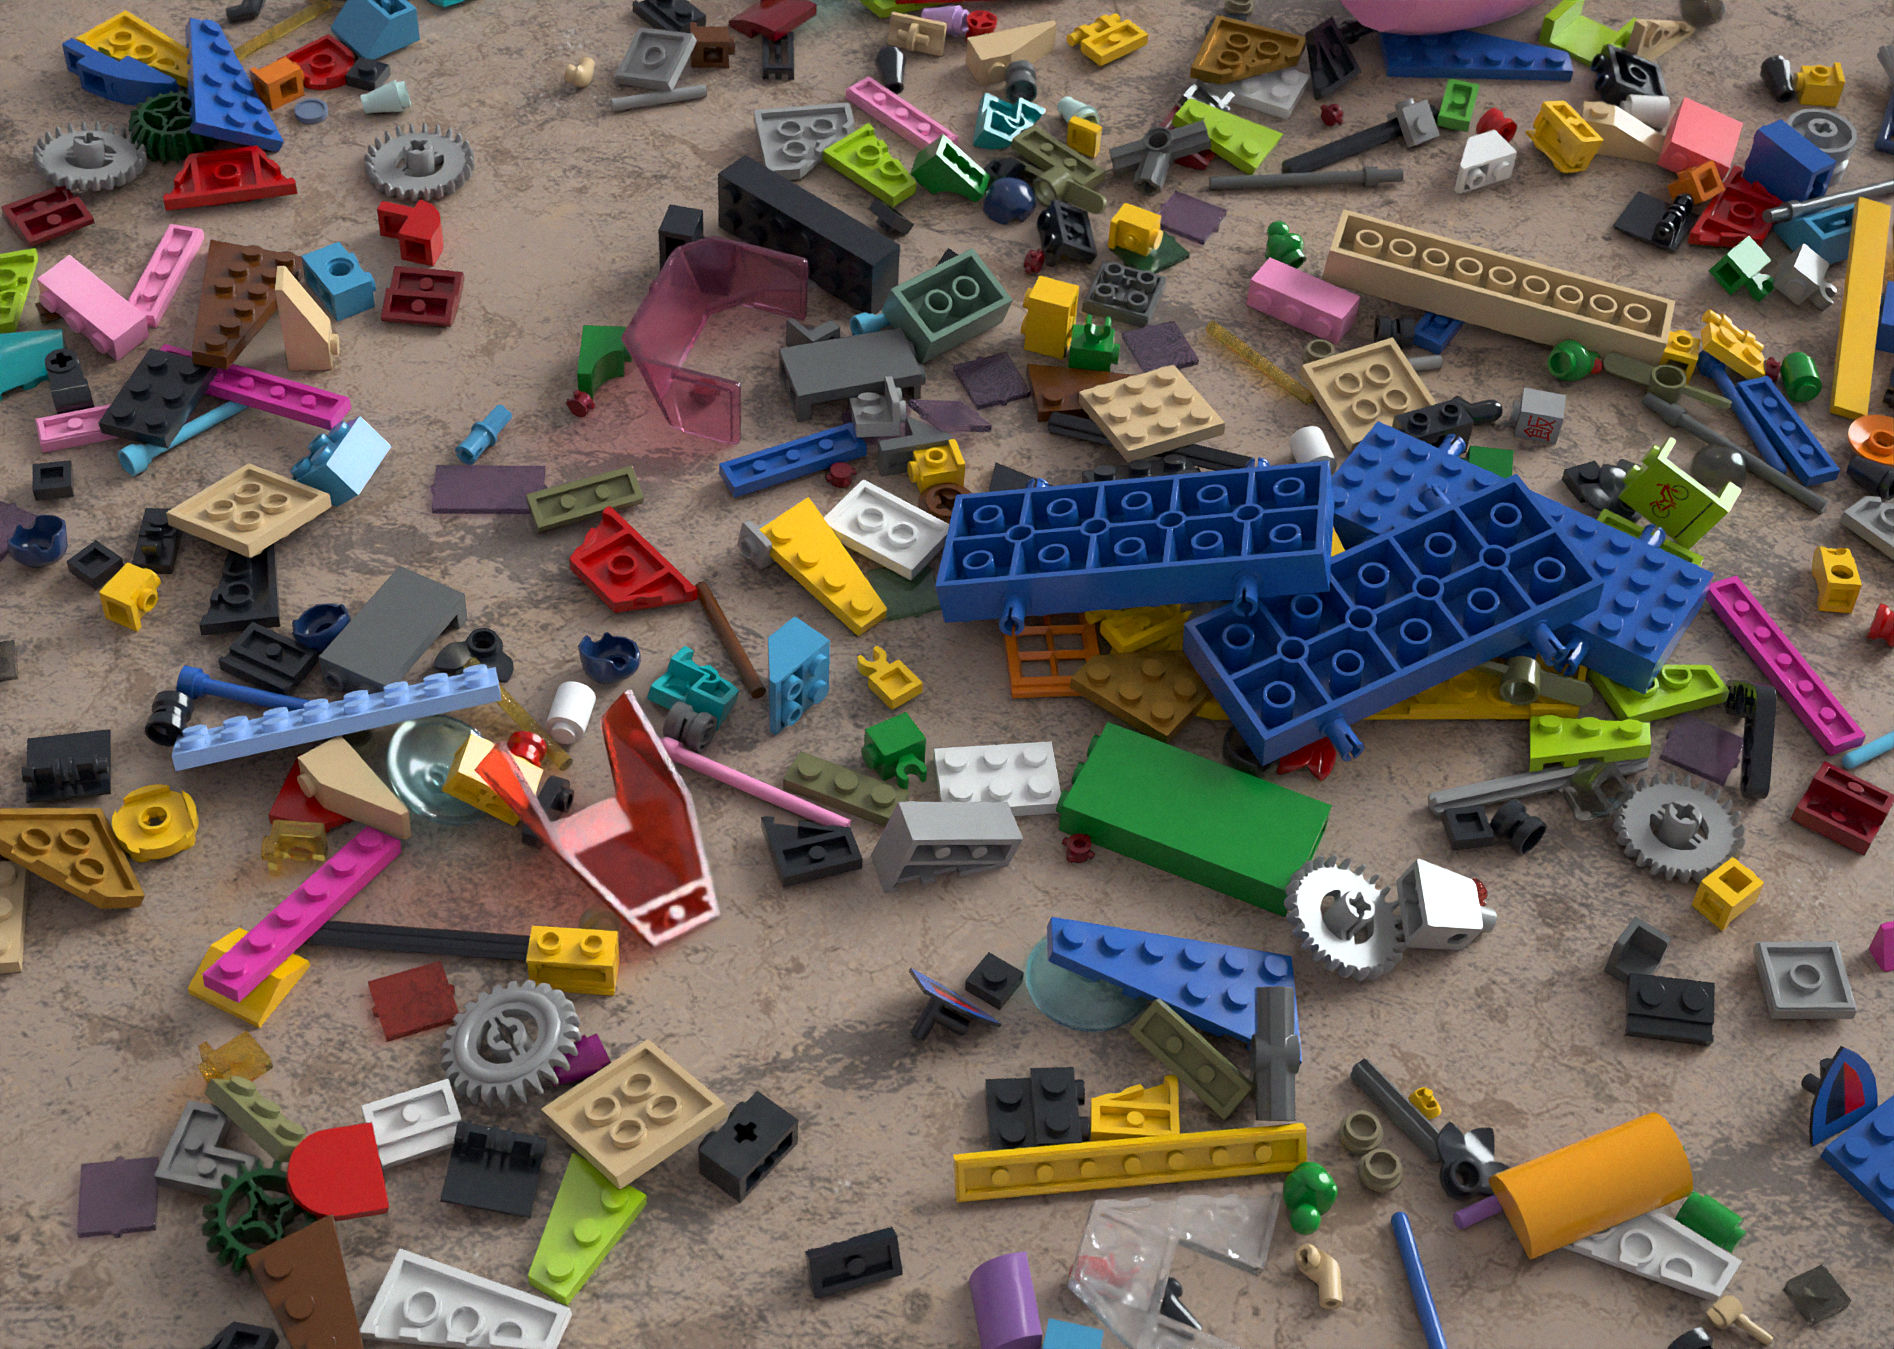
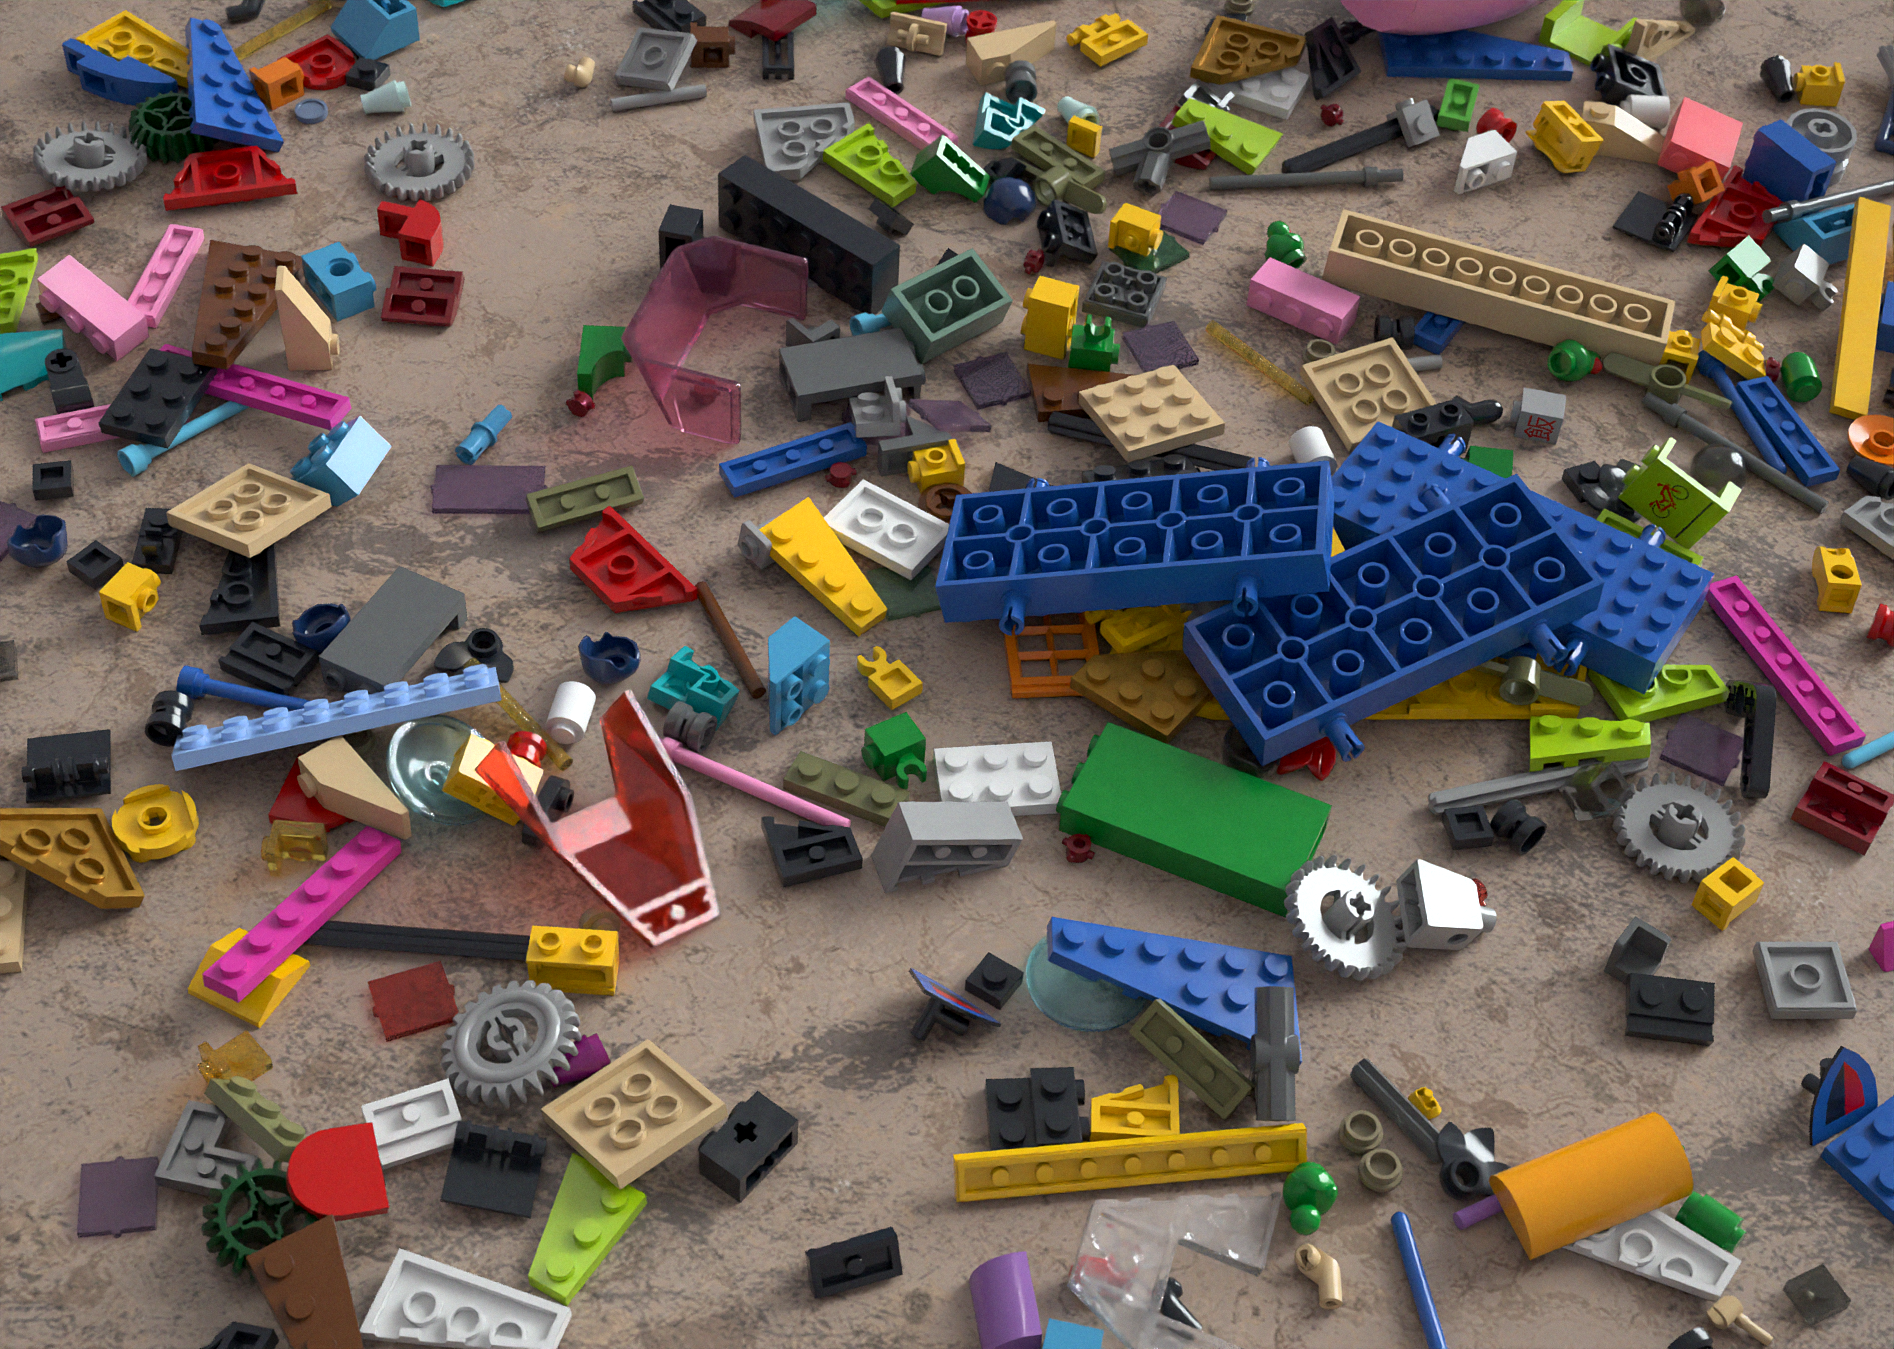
(1735, 303): none -> yellow brick

